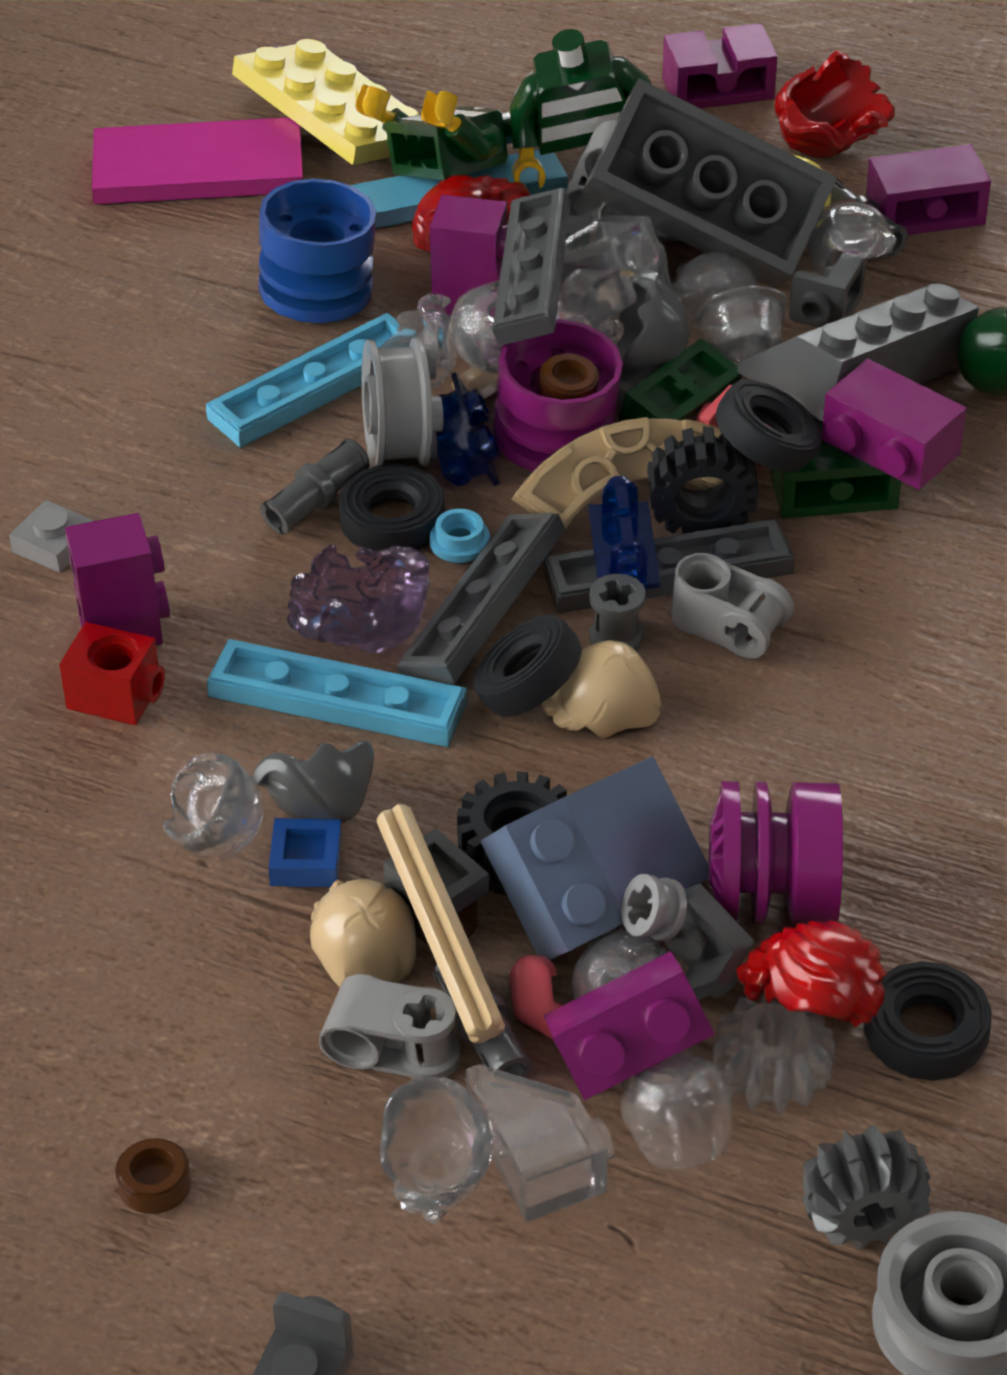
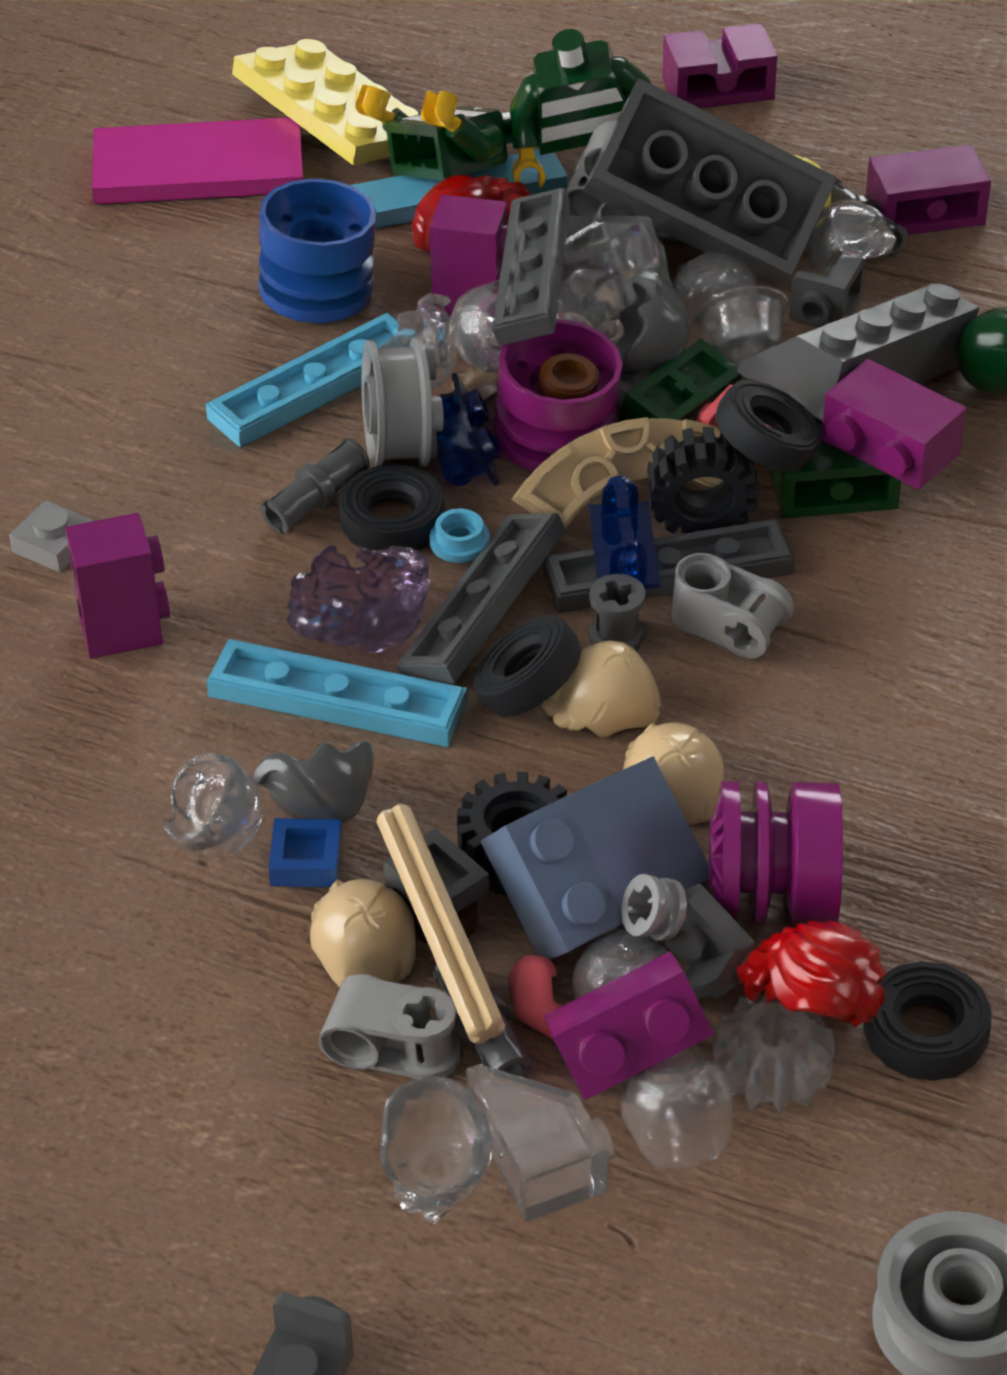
(111, 673): red brick -> none
(153, 1176): reddish brown tile -> none
(687, 763): none -> tan hair
(831, 107): red hair -> none
(865, 1187): dark grey gear -> none

